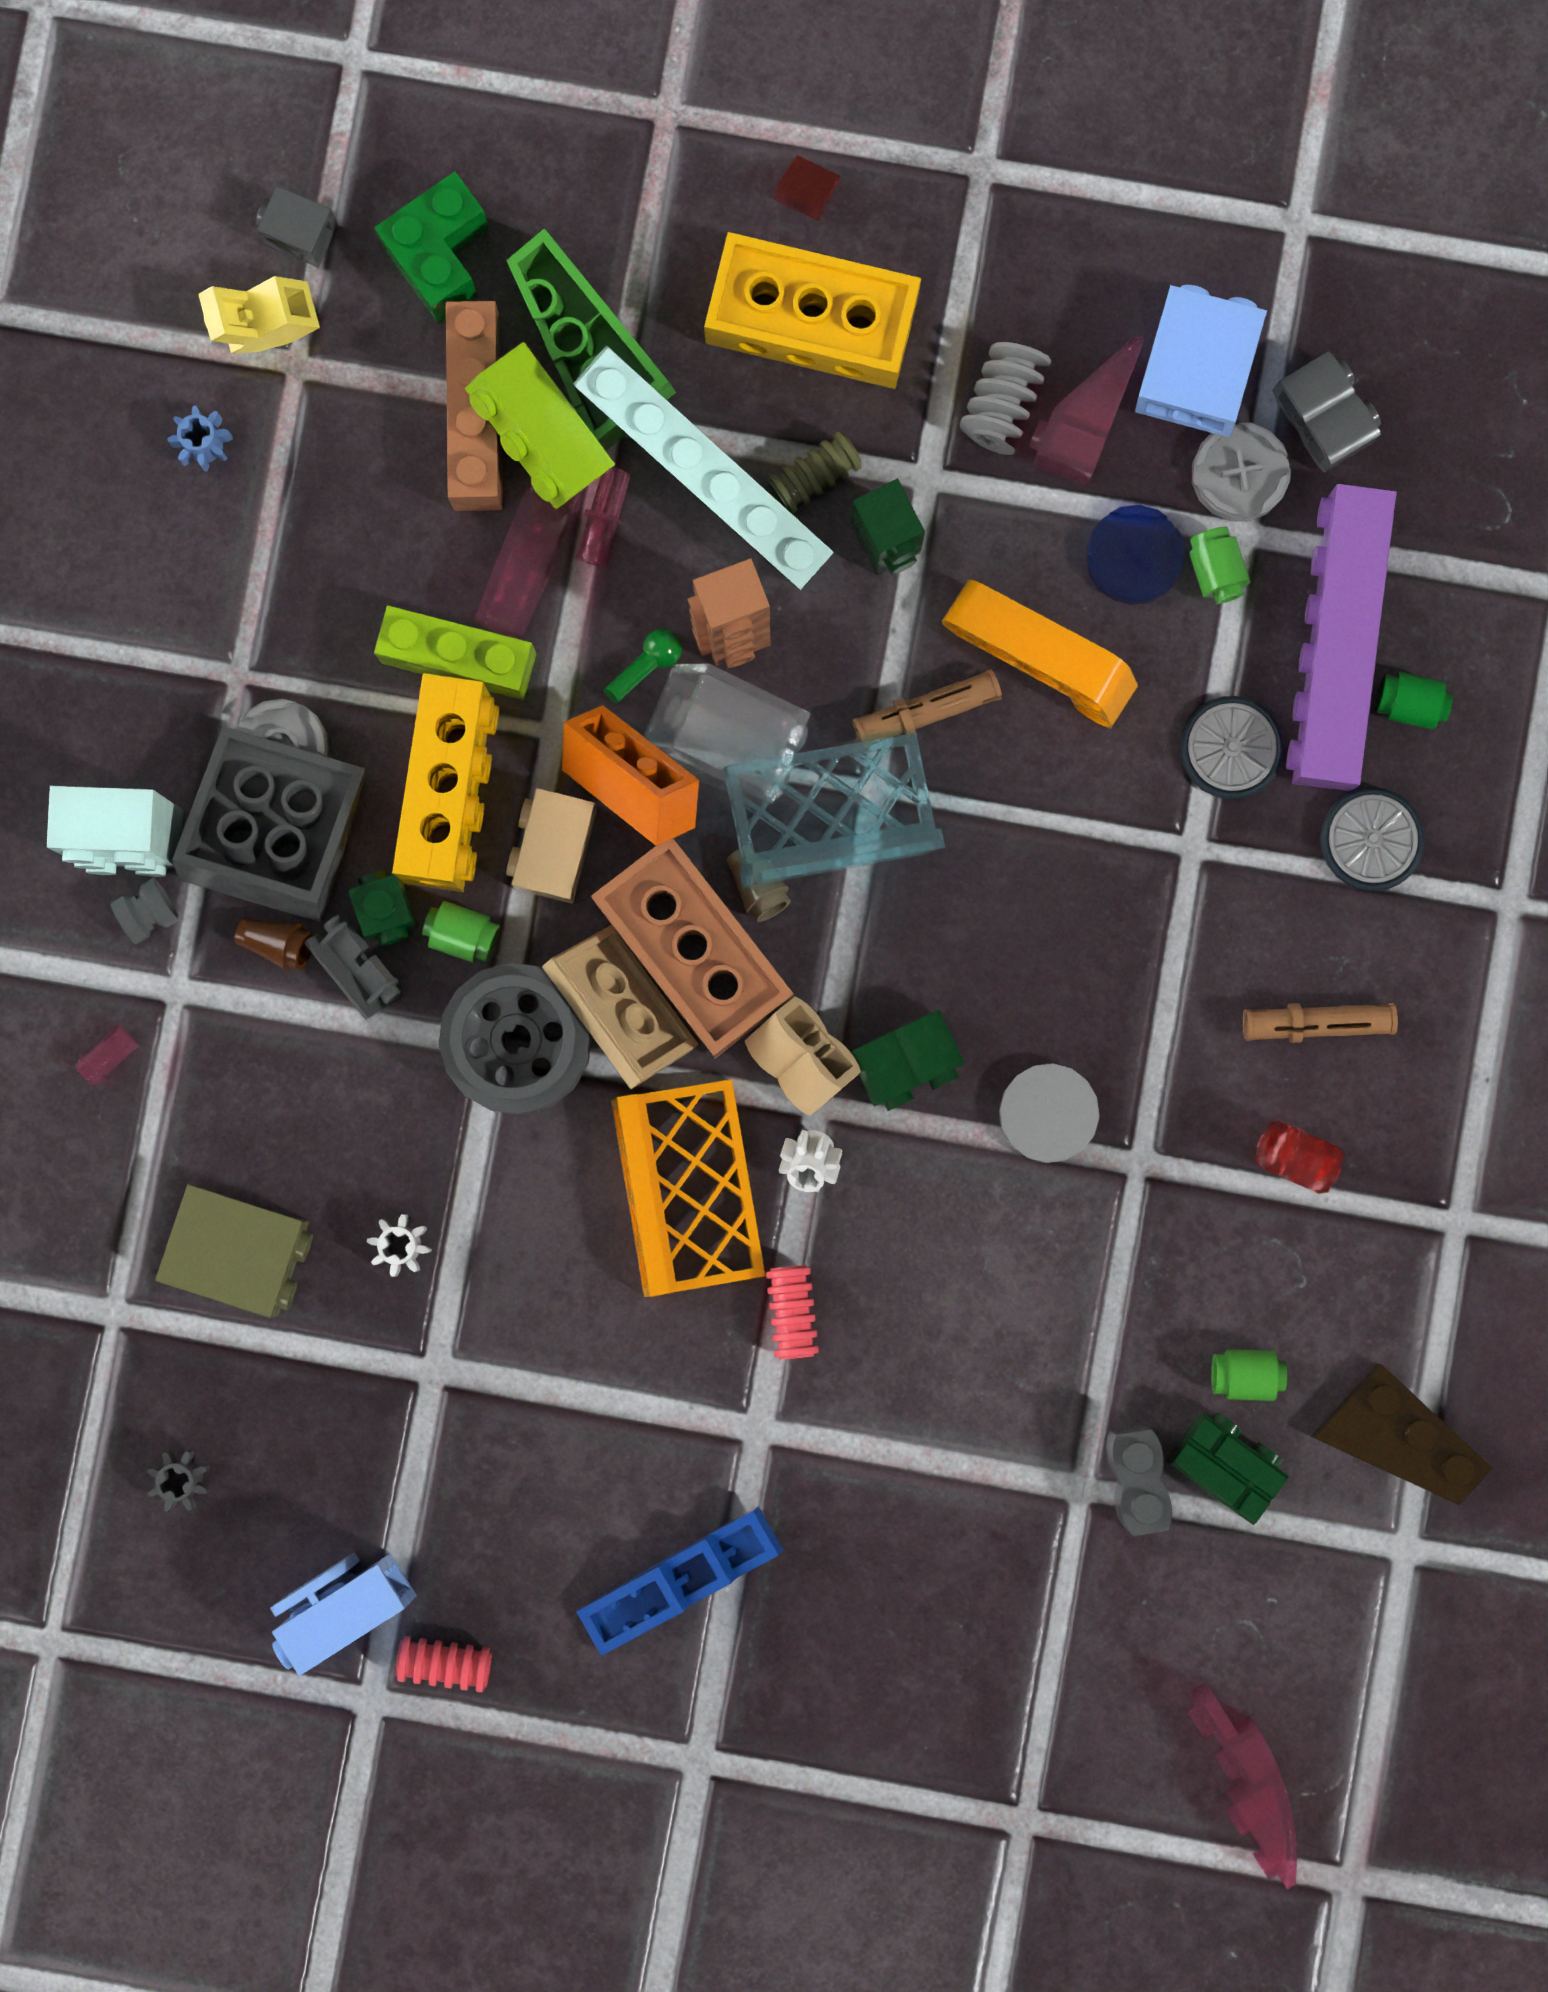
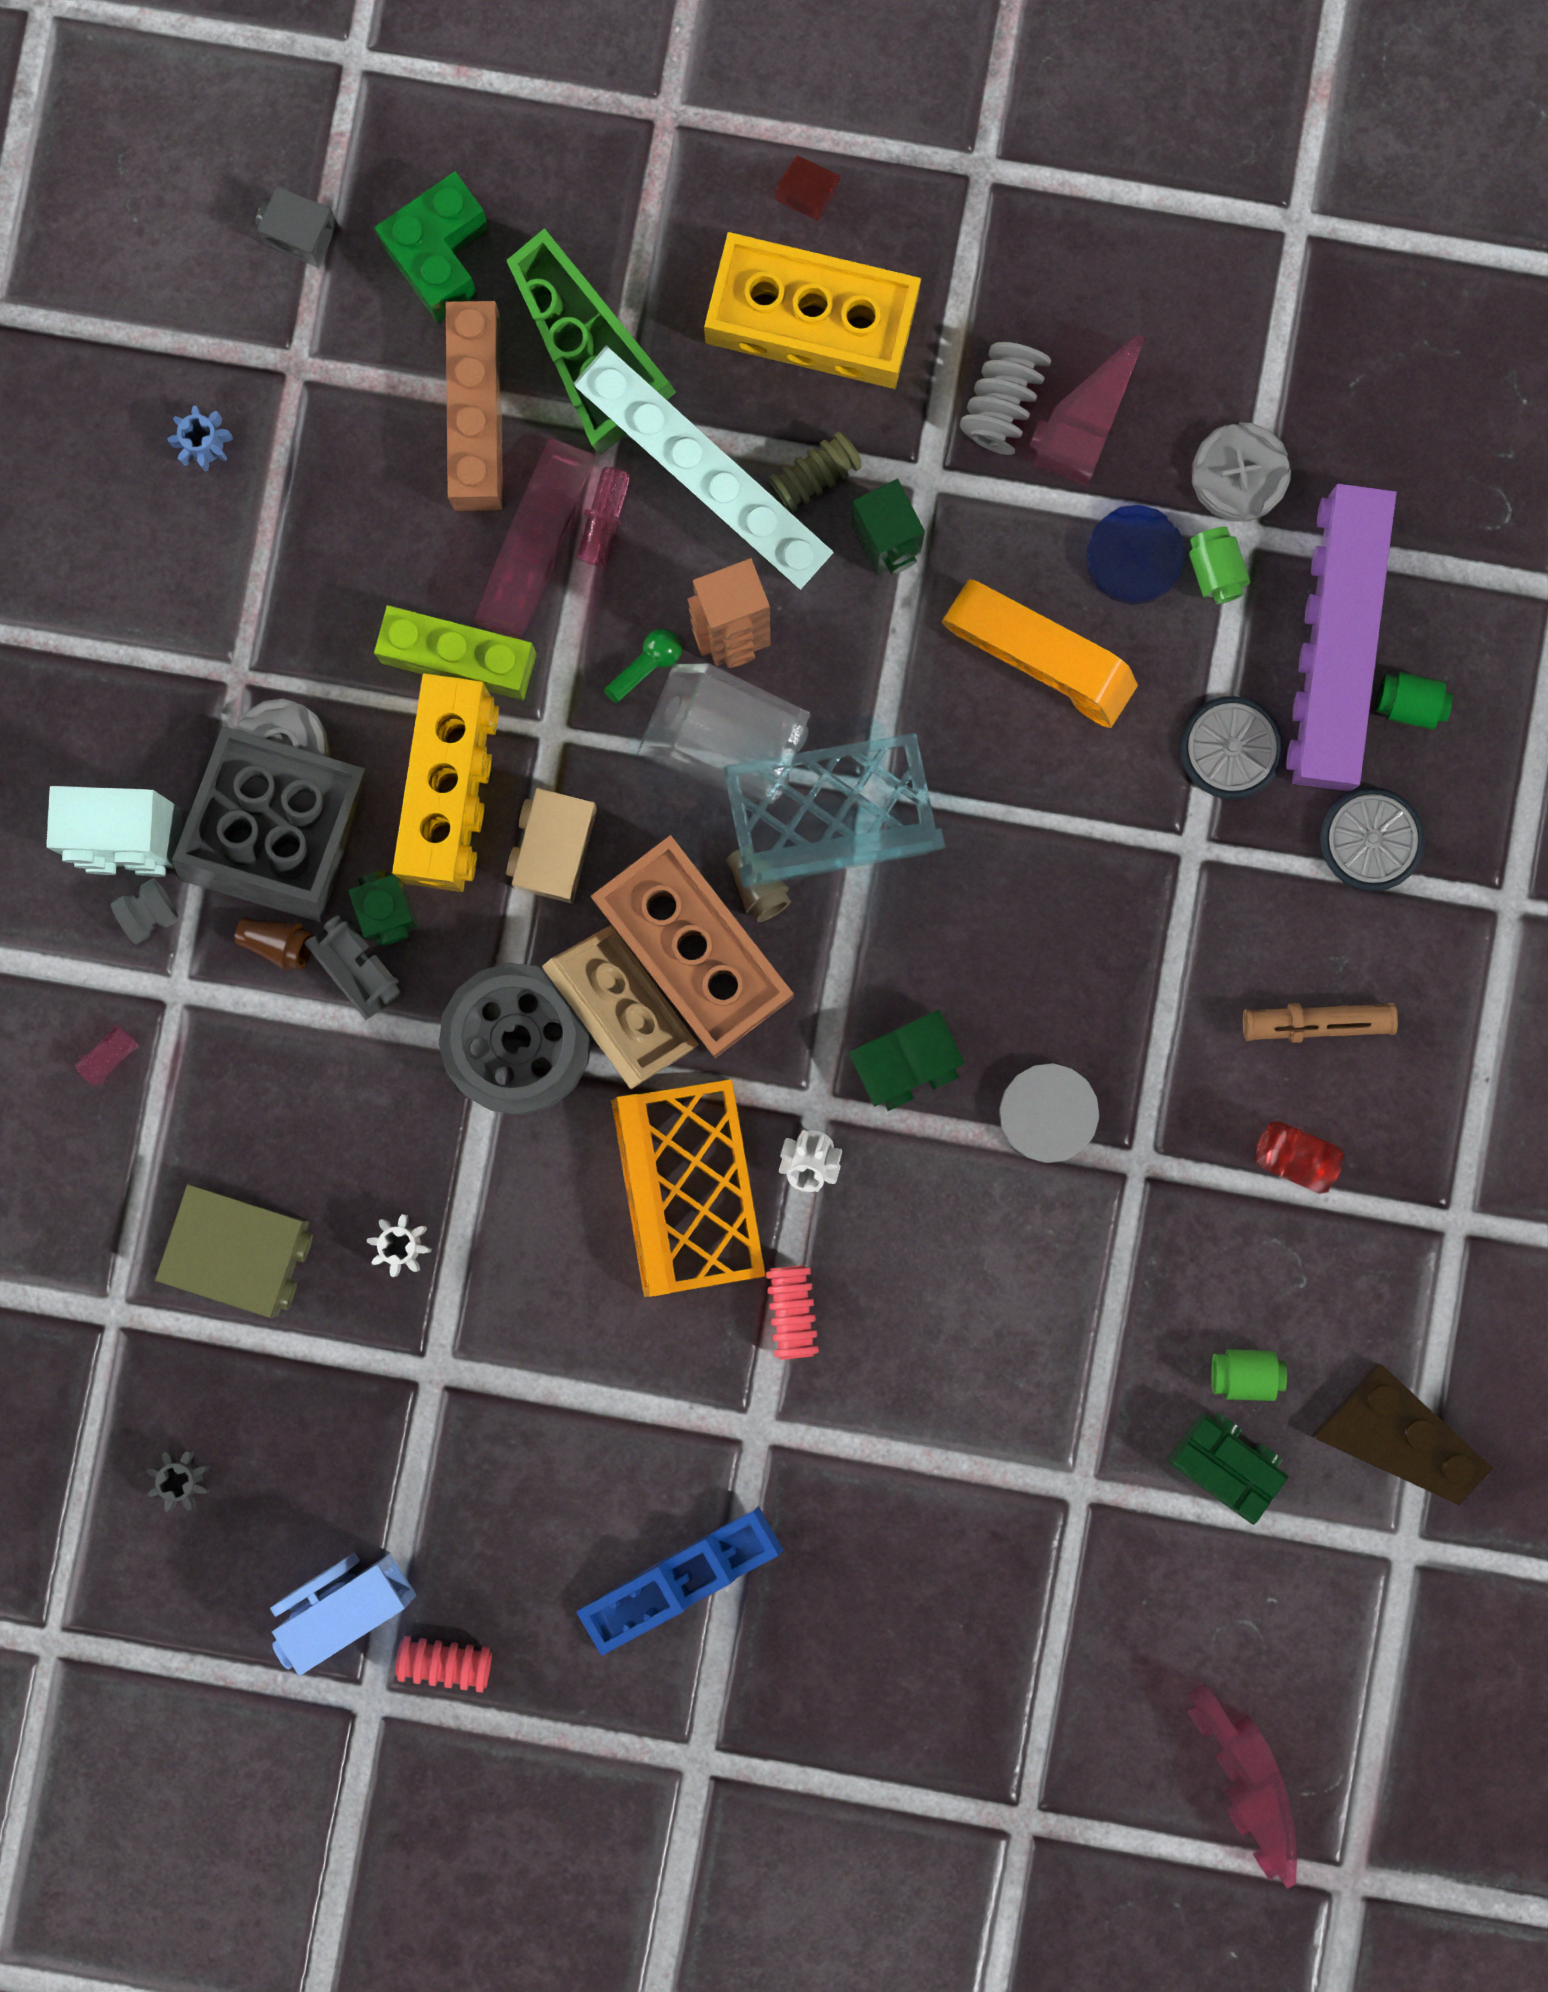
(261, 317): light yellow brick -> none
(461, 932): bright green brick -> none
(538, 426): lime brick -> none
(630, 775): orange brick -> none
(802, 1056): tan brick -> none
(928, 708): medium nougat pin -> none
(1139, 1494): dark grey brick -> none
(1201, 360): light blue brick -> none
(1327, 411): dark grey brick -> none

